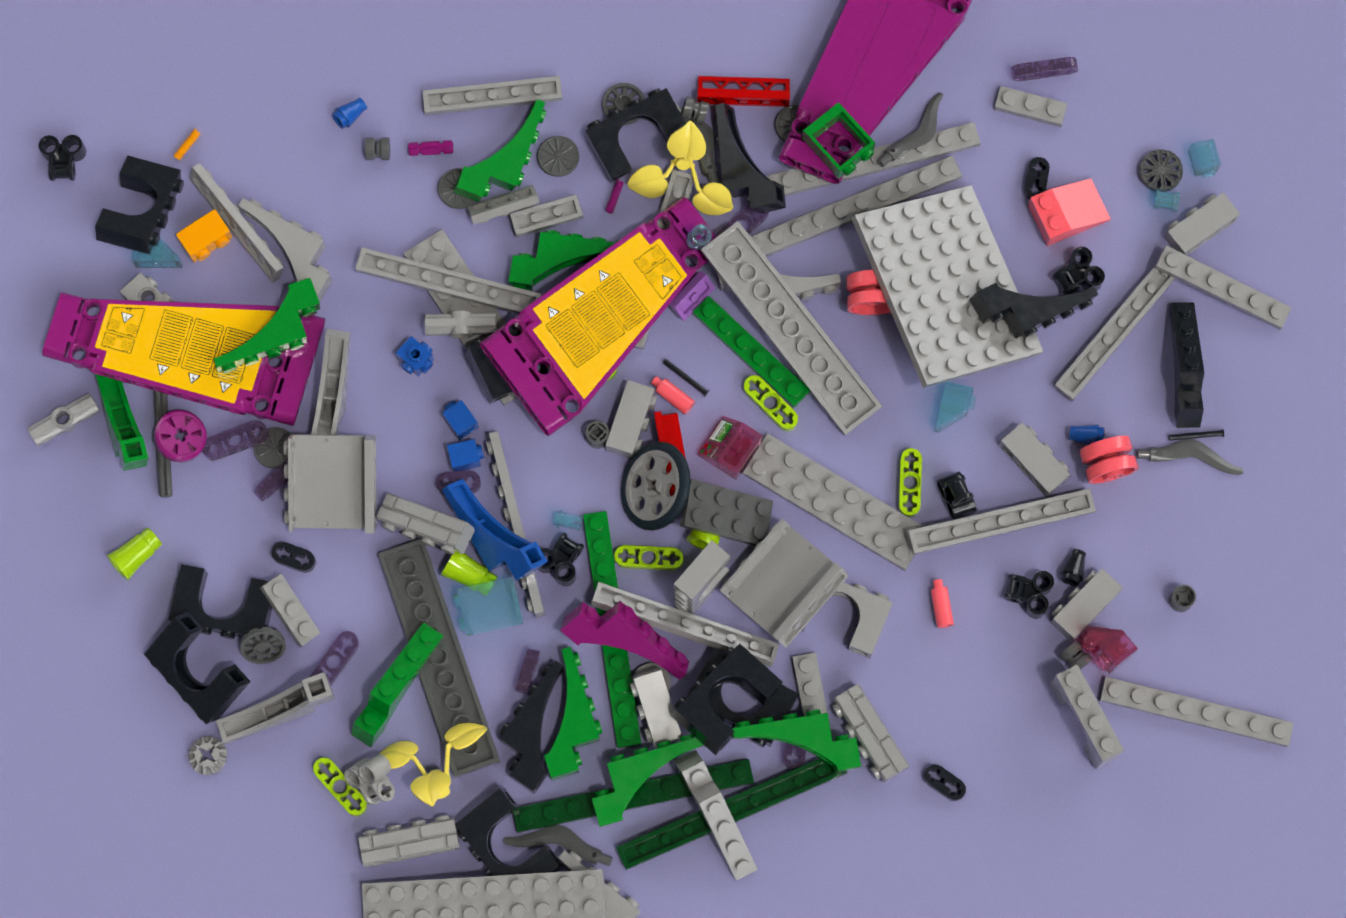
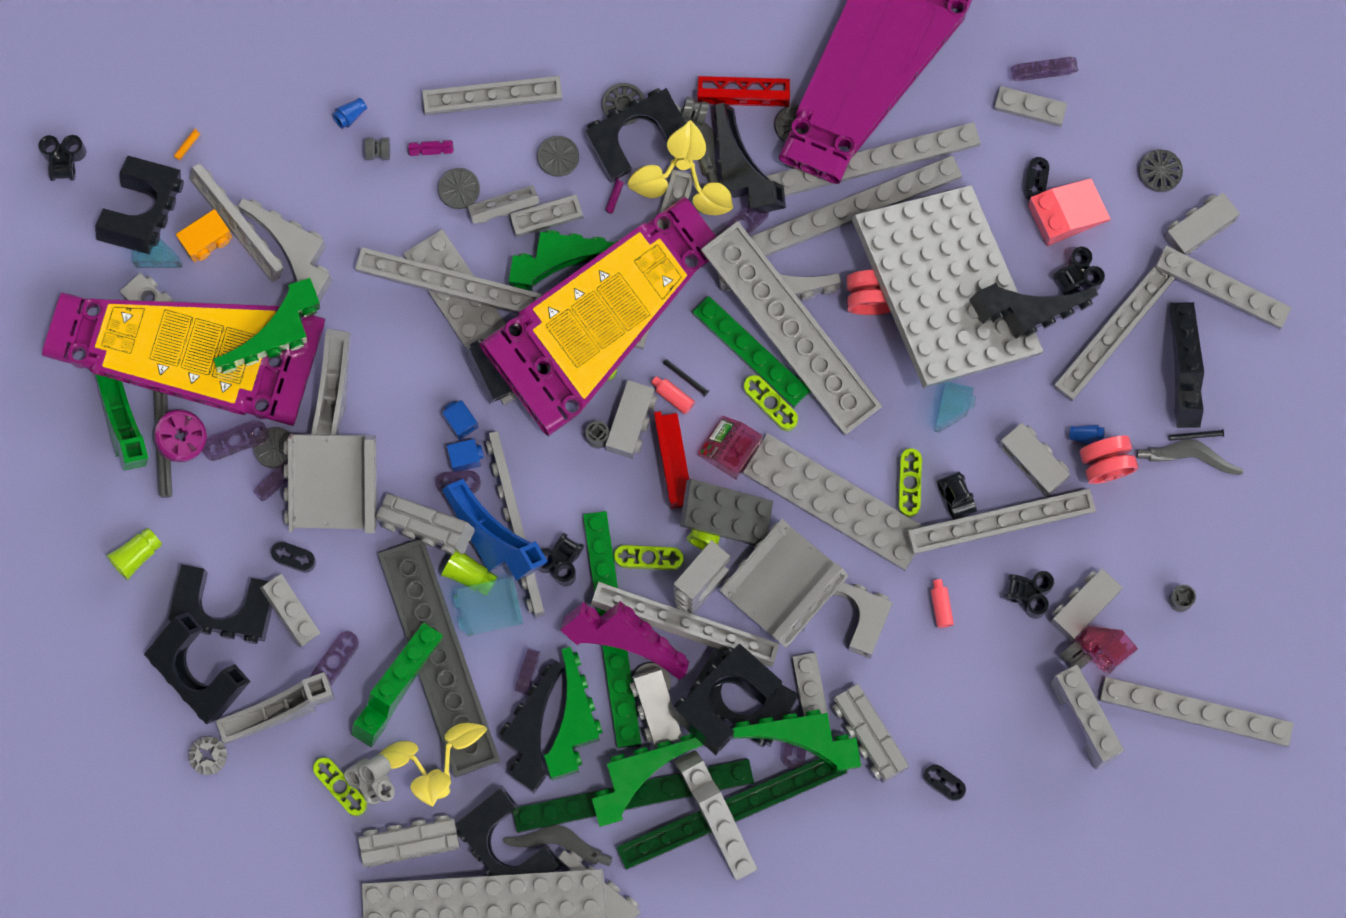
(50, 427): light grey piece -> none
(262, 645): dark grey wheel -> none
(415, 356): blue brick -> none
(460, 324): light grey piece -> none
(504, 166): green arch -> none
(565, 520): clear light blue pin -> none
(678, 476): wedge -> none
(692, 296): medium lavender plate -> none
(699, 230): clear light blue bush -> none
(823, 123): green window -> none
(918, 138): dark grey piece -> none
(1074, 568): black cone -> none
(1166, 200): clear light blue bush -> none
(1204, 158): clear light blue brick -> none

